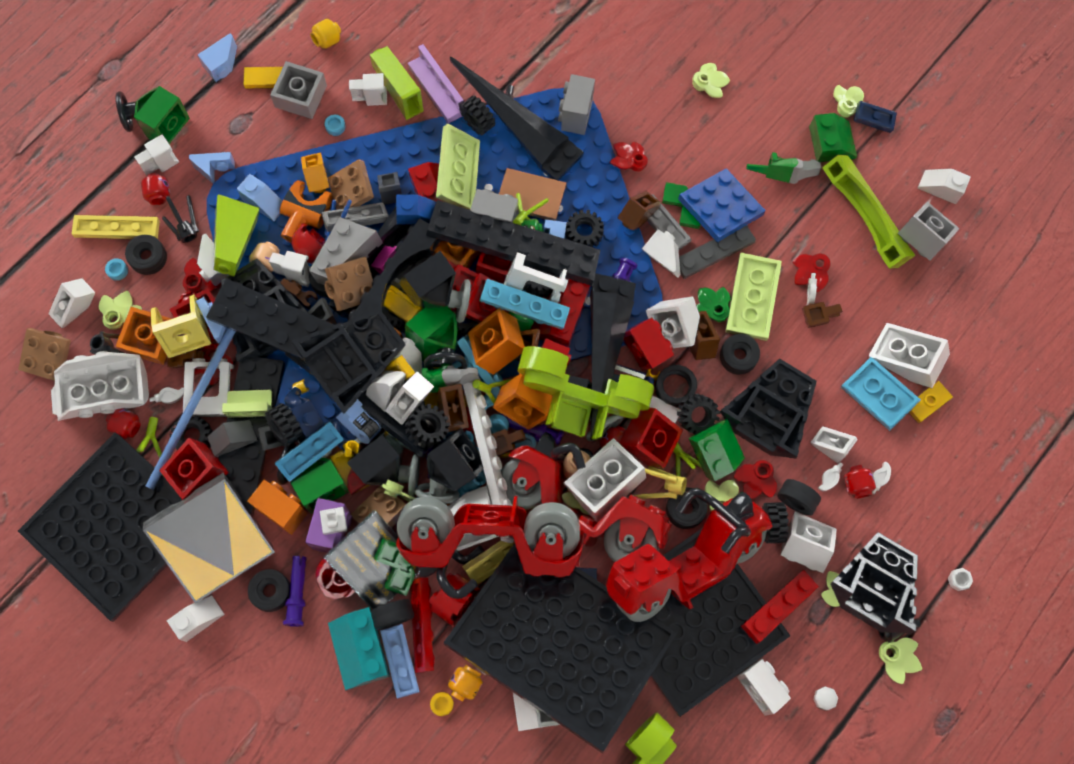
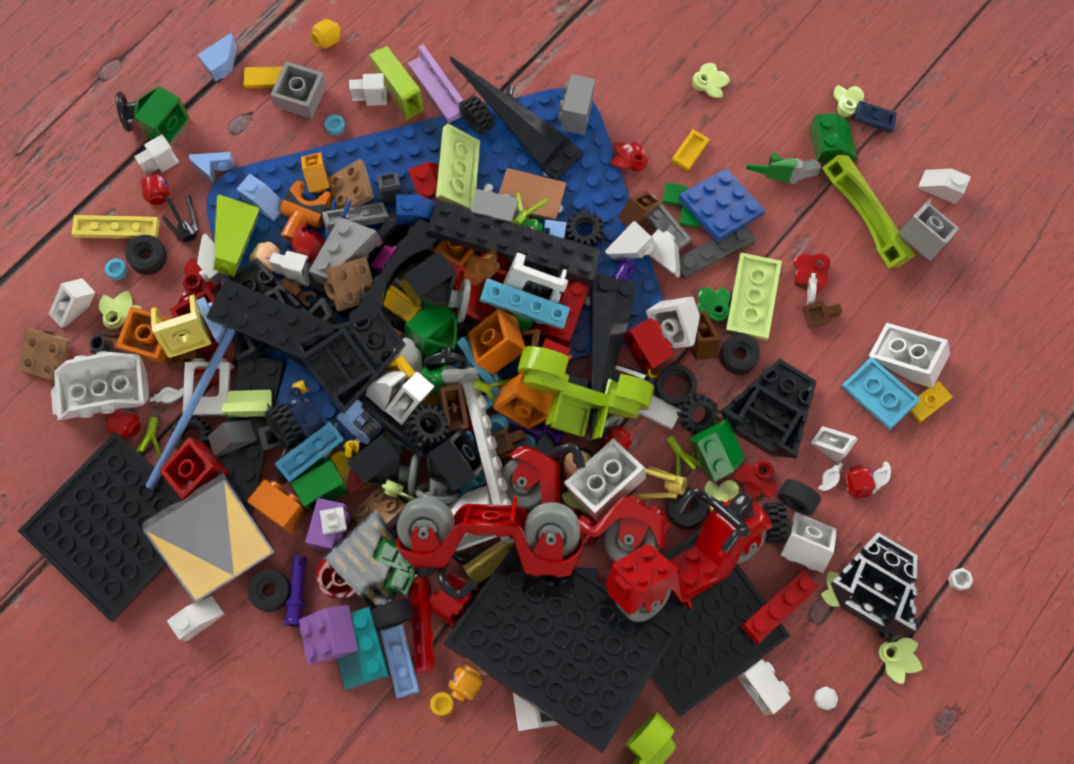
(328, 635): none -> medium lavender brick
(481, 268): none -> clear orange plate
(631, 243): none -> white slope
(651, 437): red brick -> none
(690, 150): none -> yellow tile

